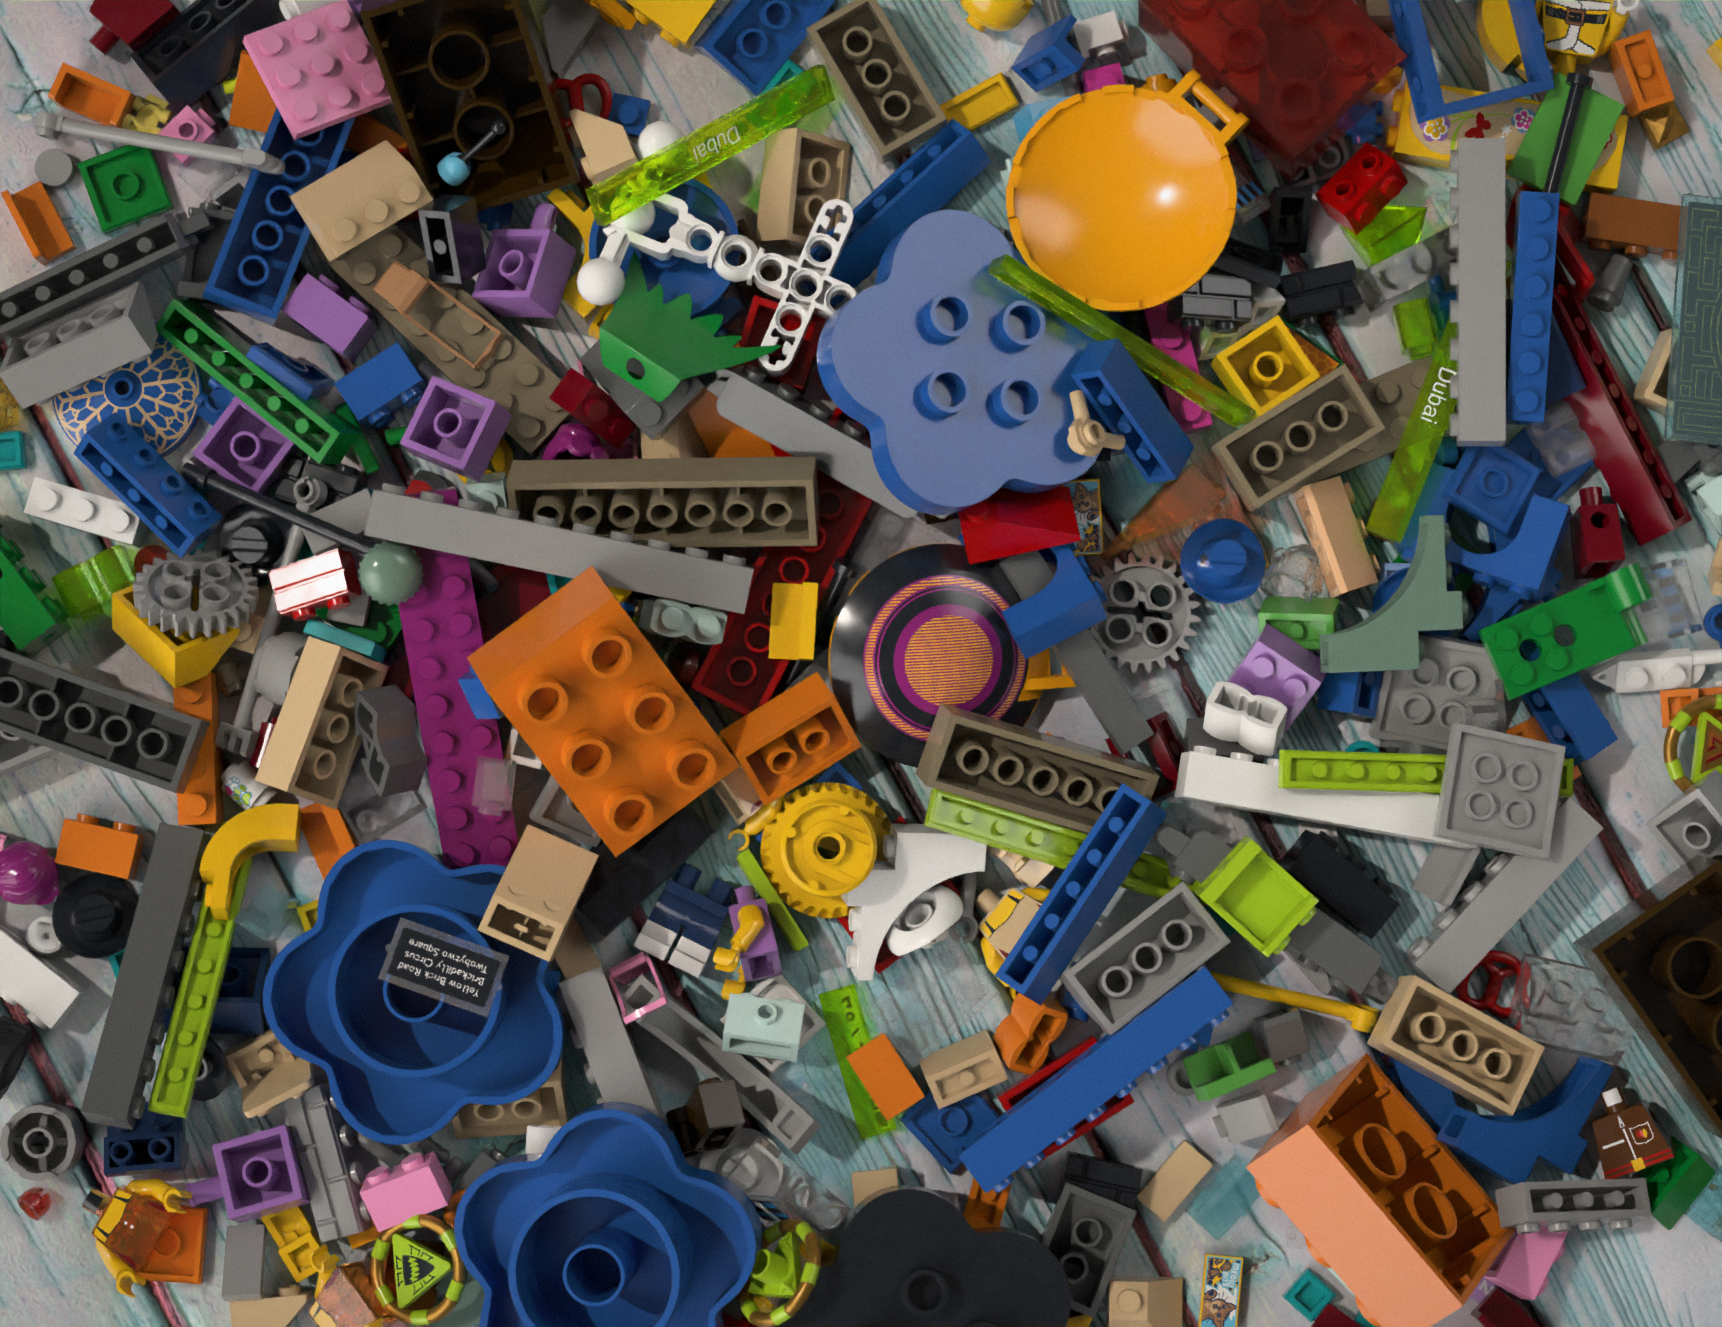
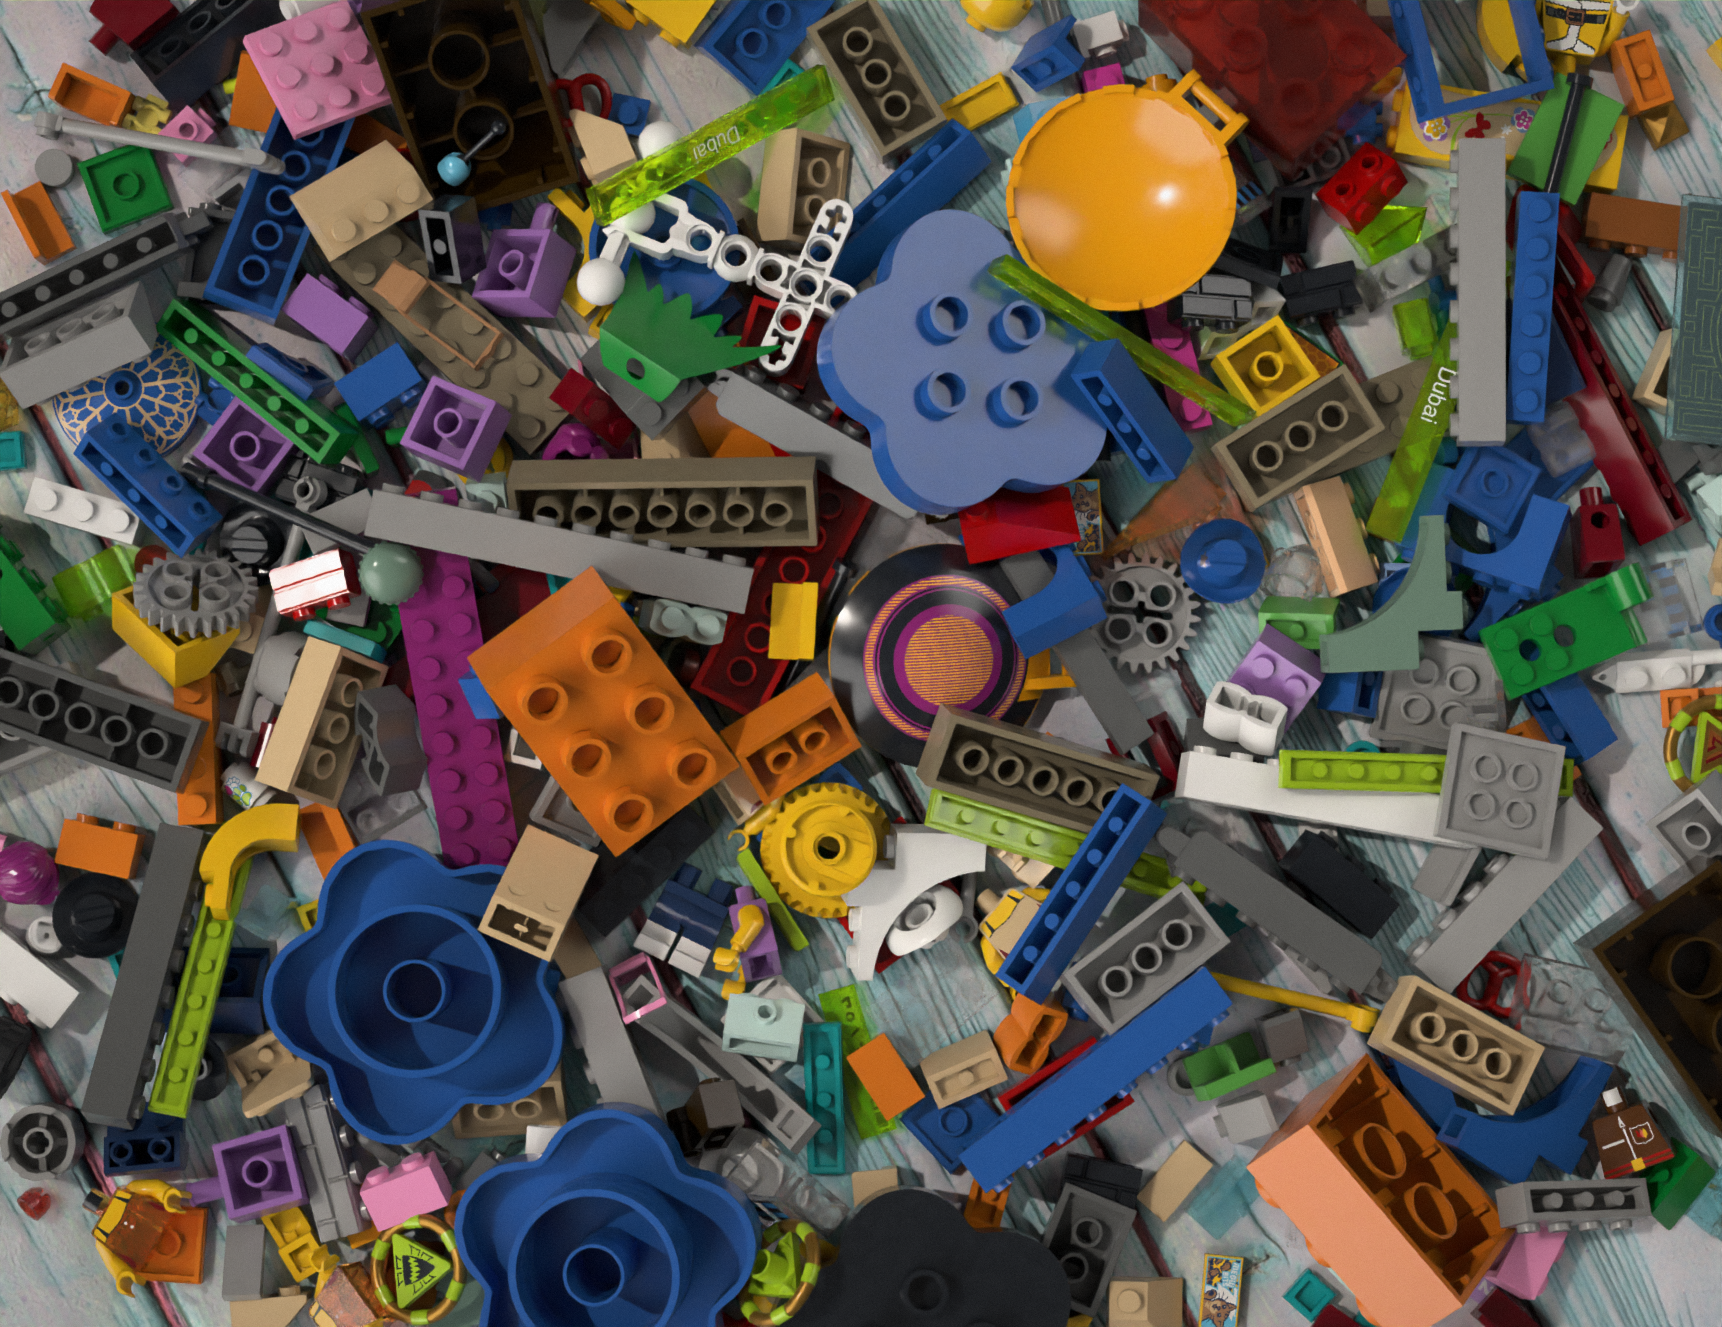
(444, 967): black piece -> none
(493, 785): clear brick -> none
(825, 1096): none -> teal tile
(1086, 435): tan piece -> none
(1257, 897): lime panel -> none

